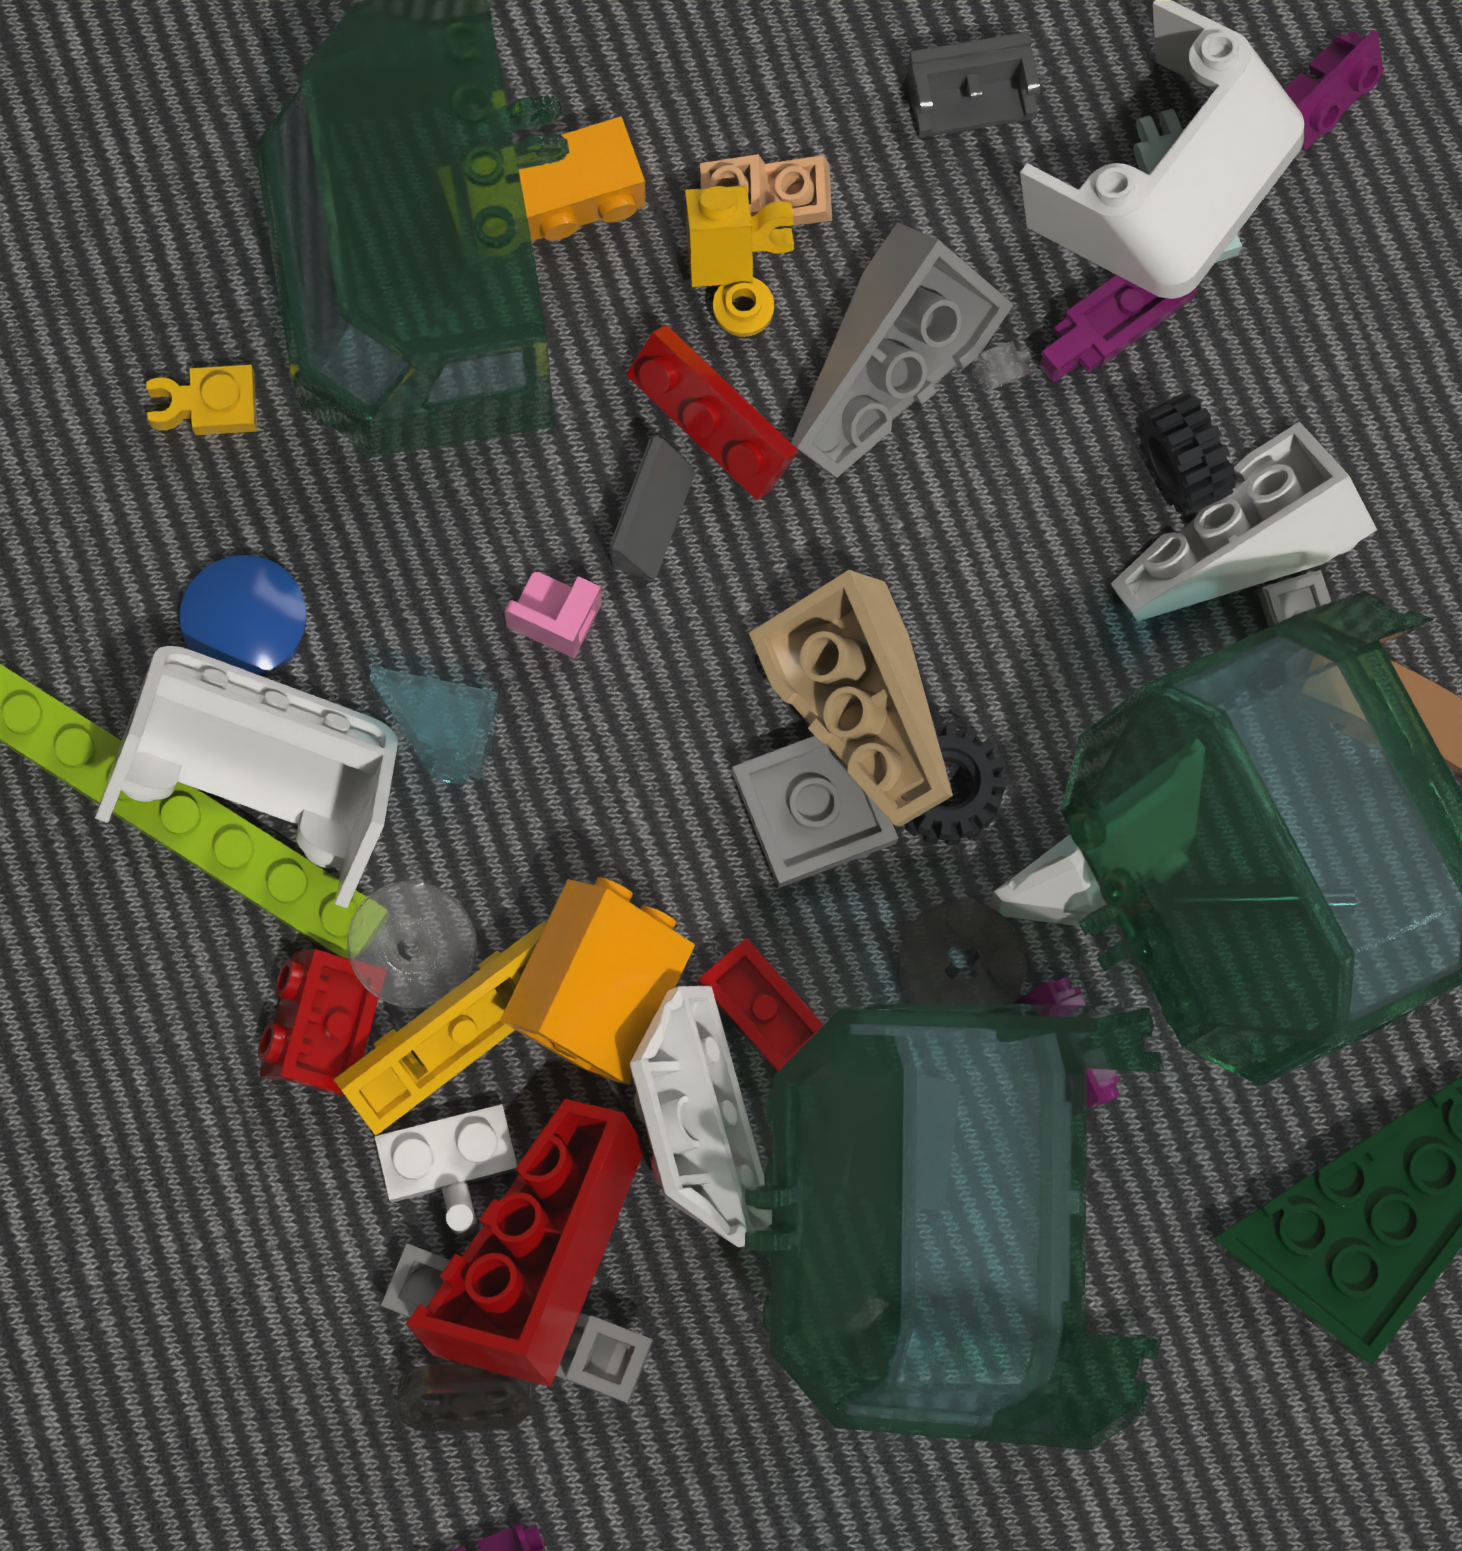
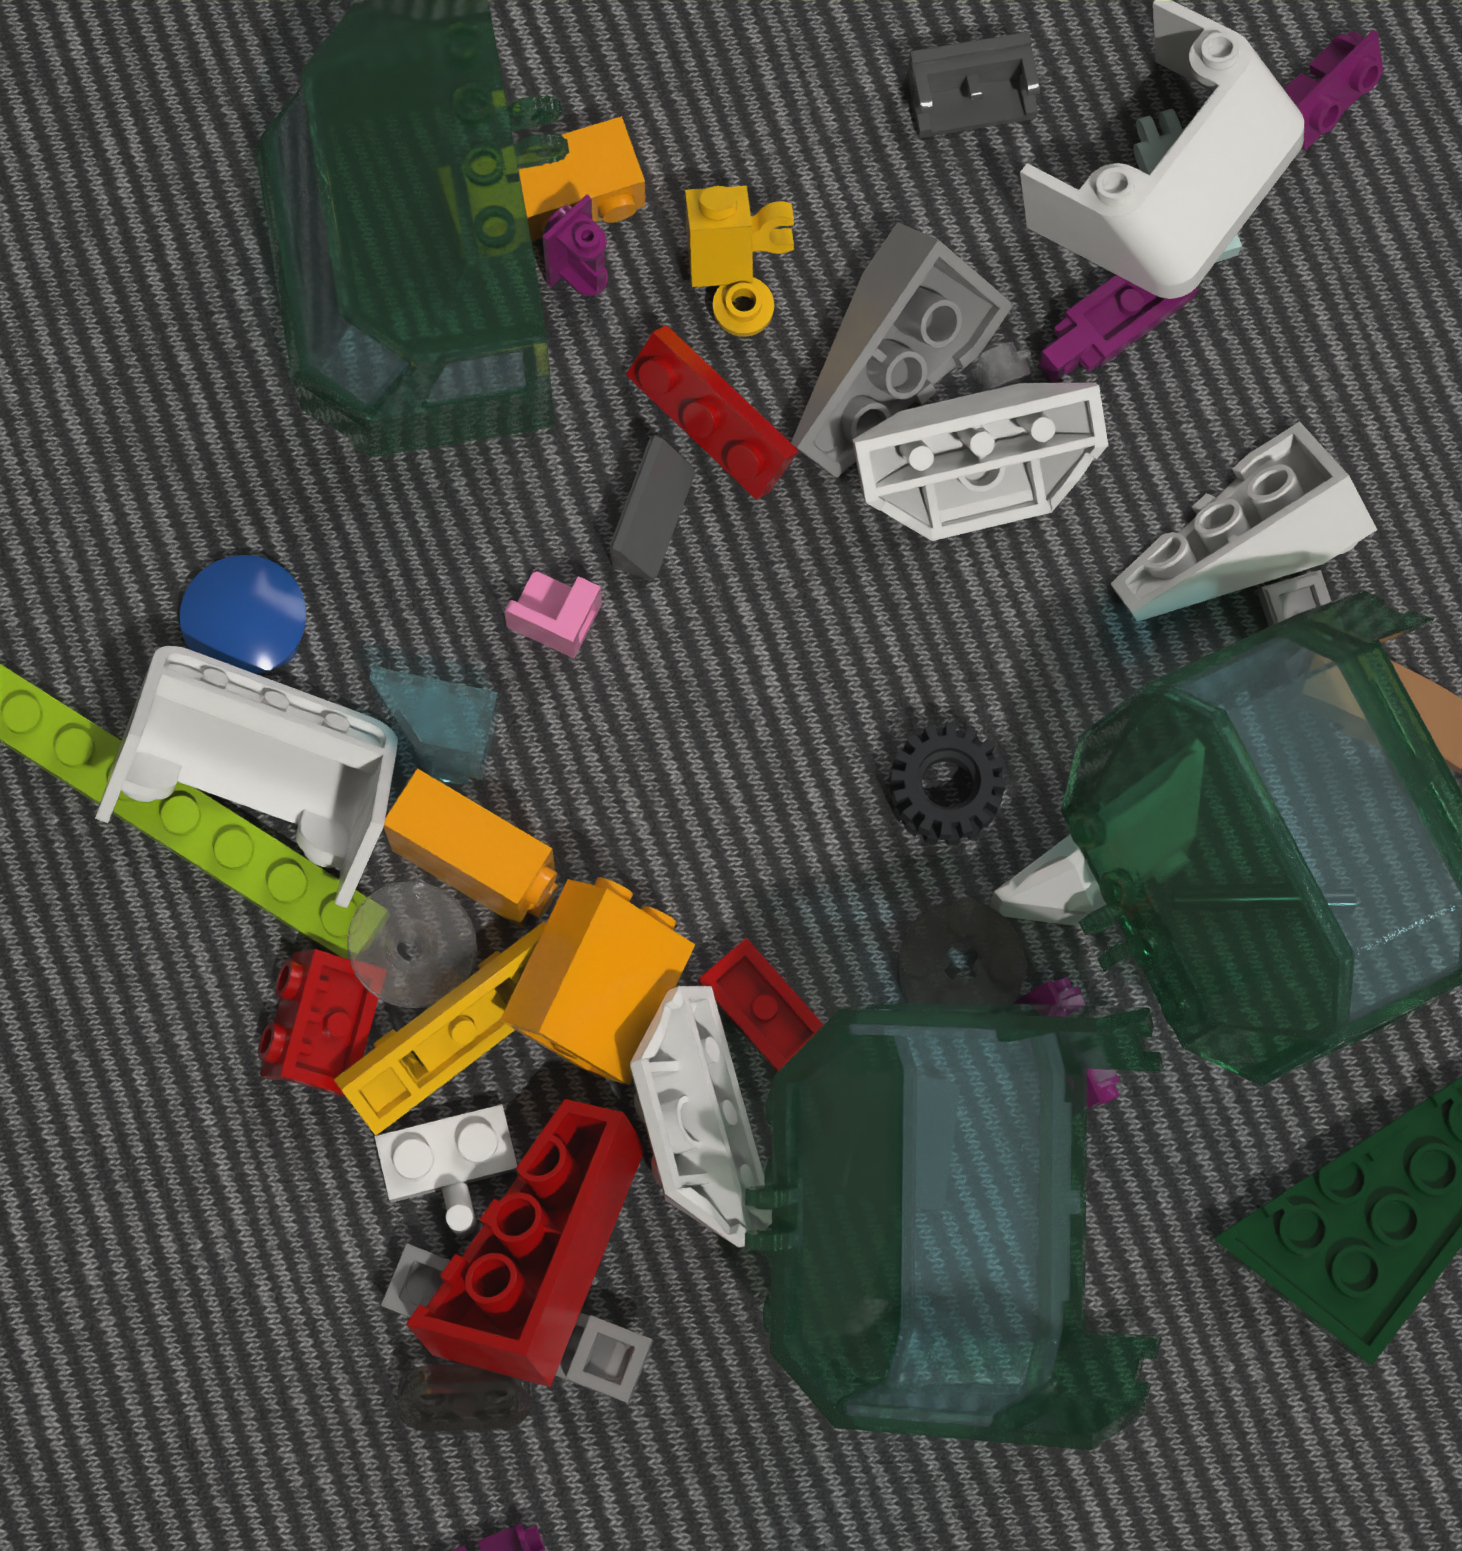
(216, 401): yellow plate -> none
(472, 849): none -> light orange brick
(575, 249): none -> magenta hinge
(796, 181): light nougat slope -> none
(809, 811): light grey plate -> none
(859, 687): tan wedge -> none
(982, 456): none -> white wedge
(1185, 453): black tyre -> none

